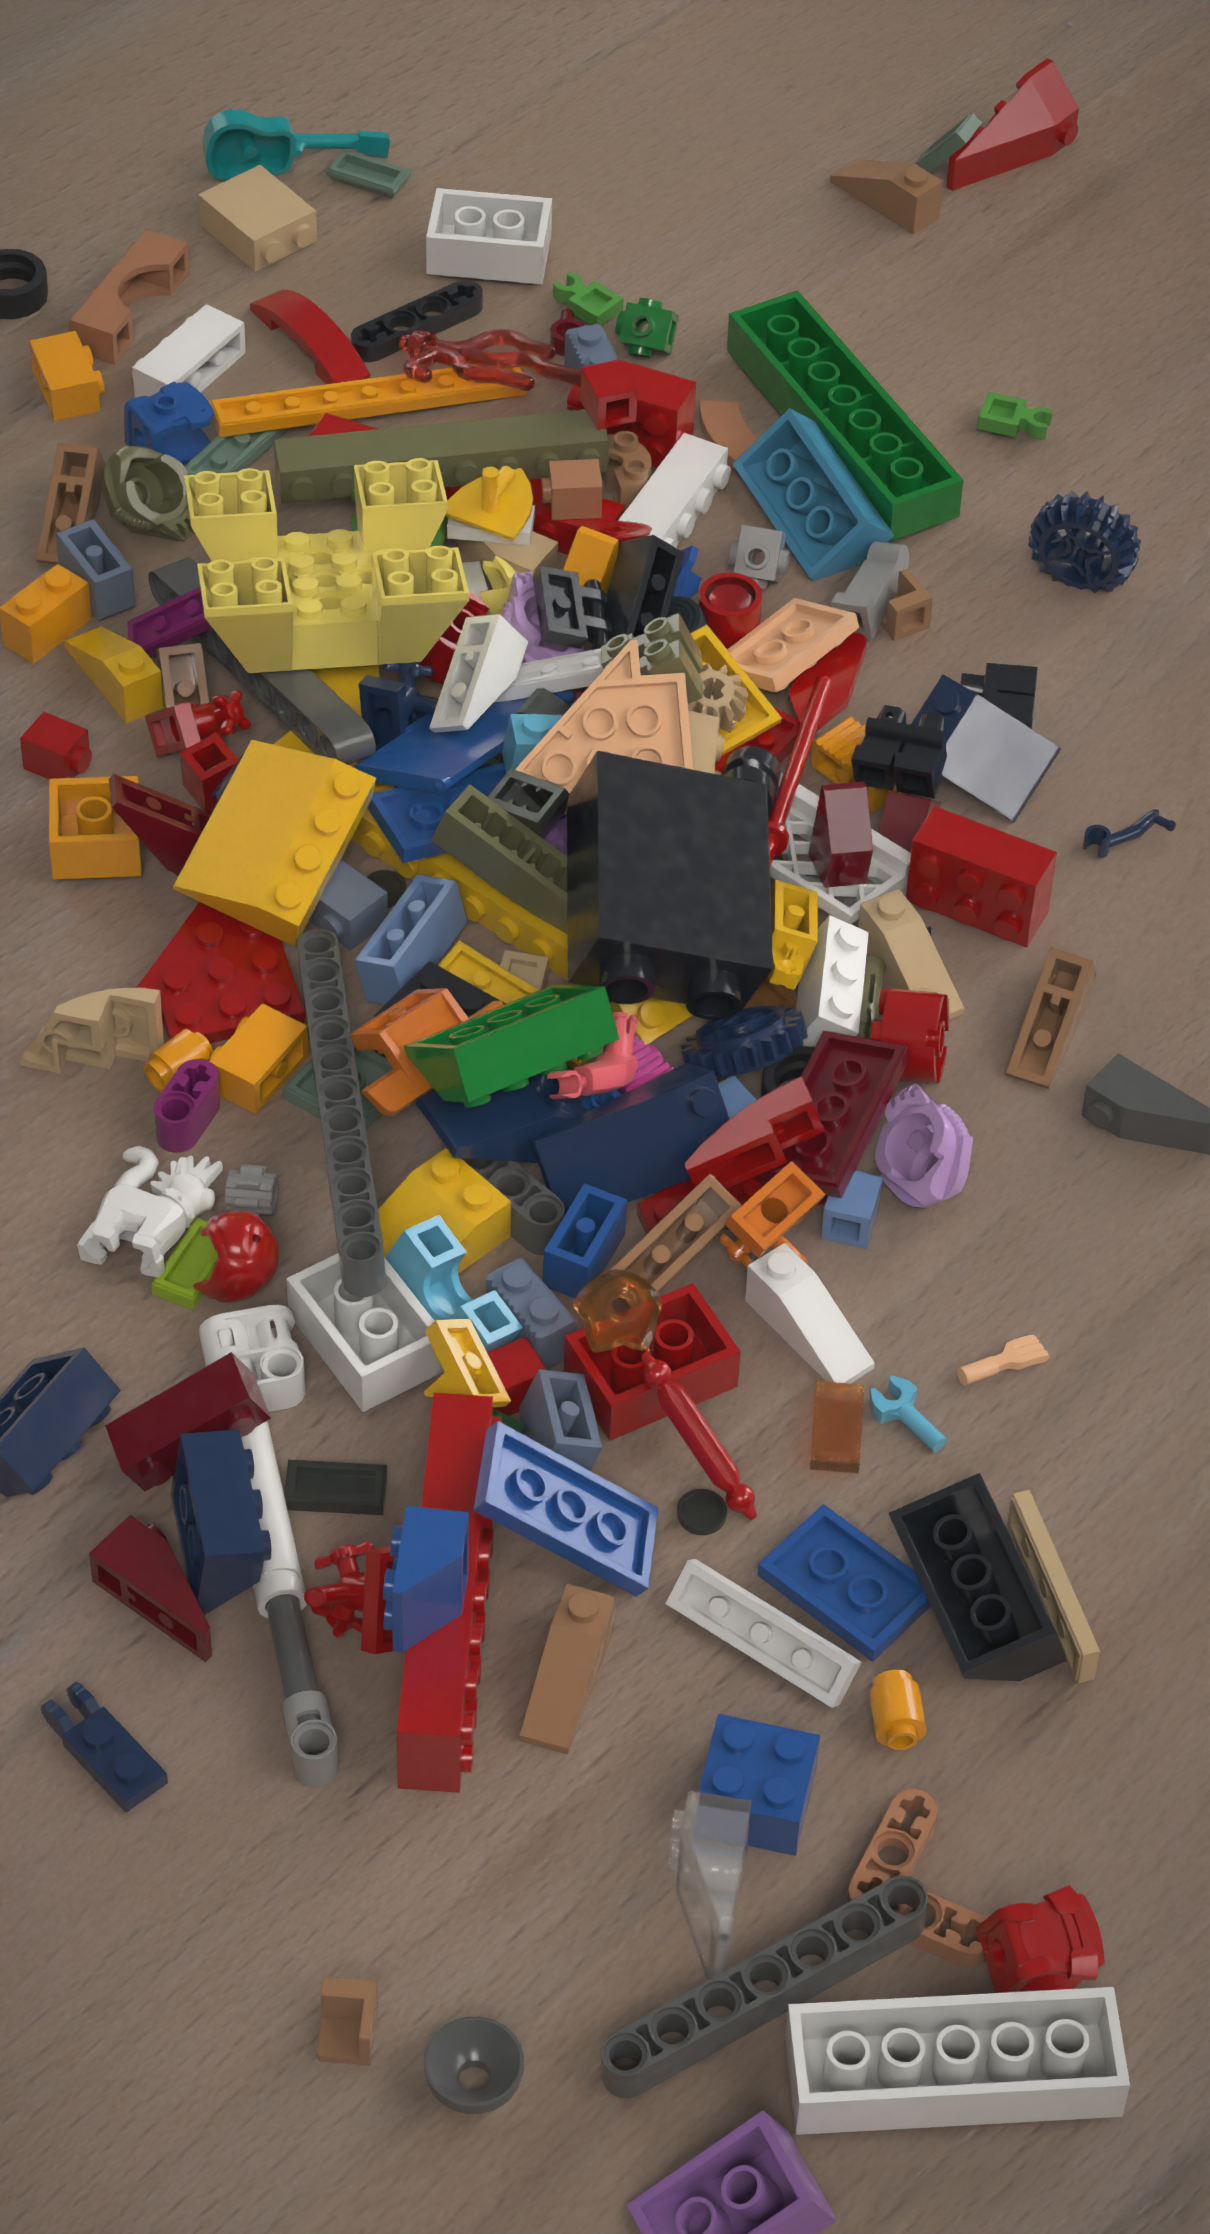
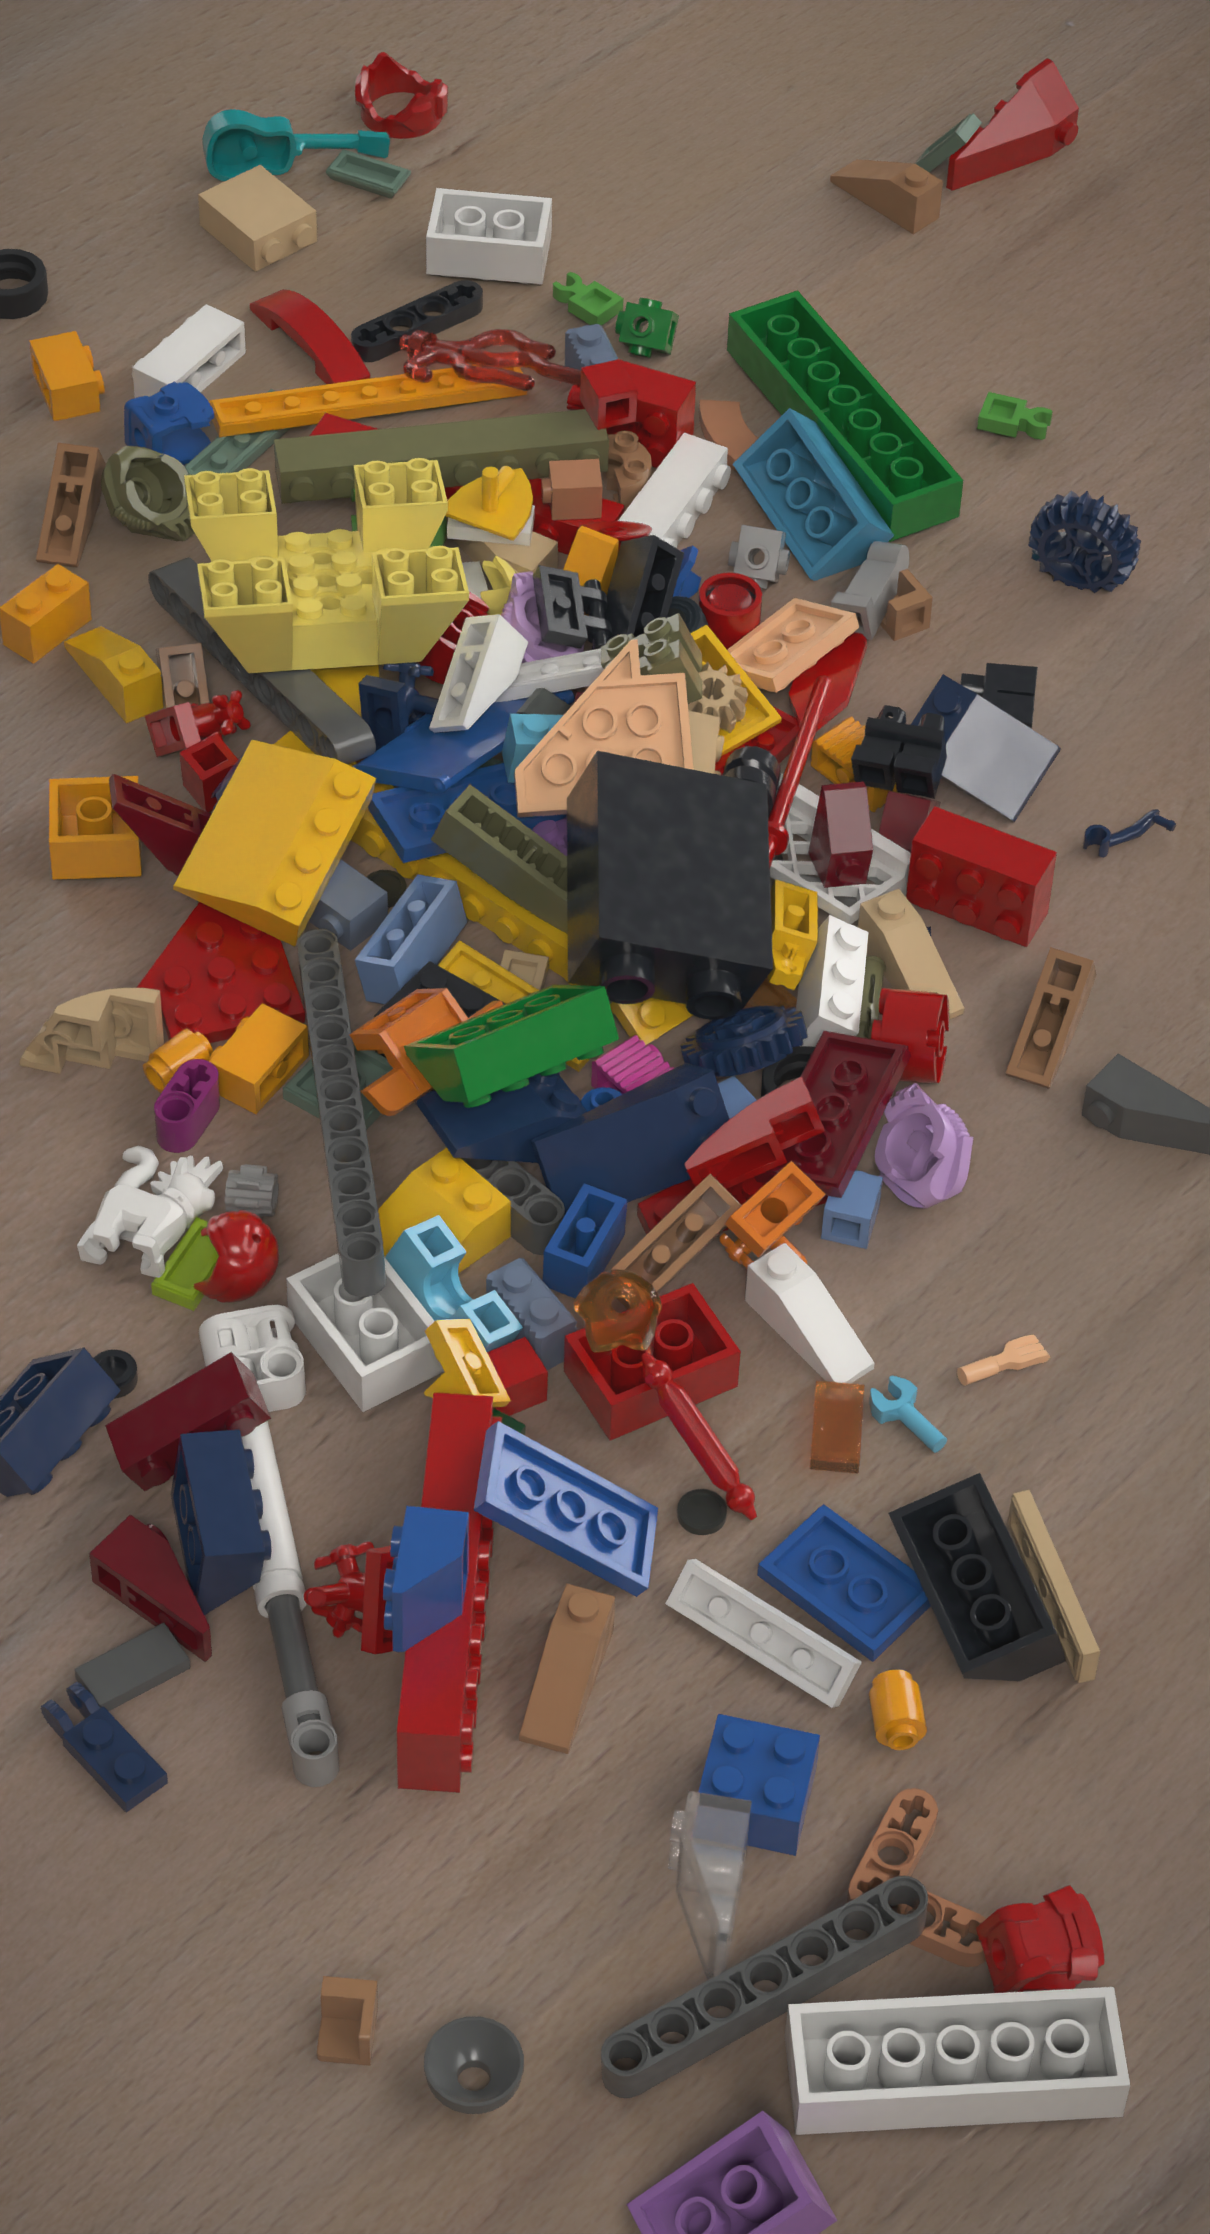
(55, 748): red brick -> none
(96, 559): sand blue brick -> none
(120, 1368): none -> black tile
(133, 1667): none -> dark grey tile
(149, 268): nougat arch -> none
(169, 623): magenta tile -> none
(335, 1487): pearl dark grey tile -> none
(387, 77): none -> red piece
(531, 800): pearl dark grey slope -> none
(559, 328): dark red piece -> none
(562, 1416): sand blue brick -> none
(609, 1070): coral arm -> none

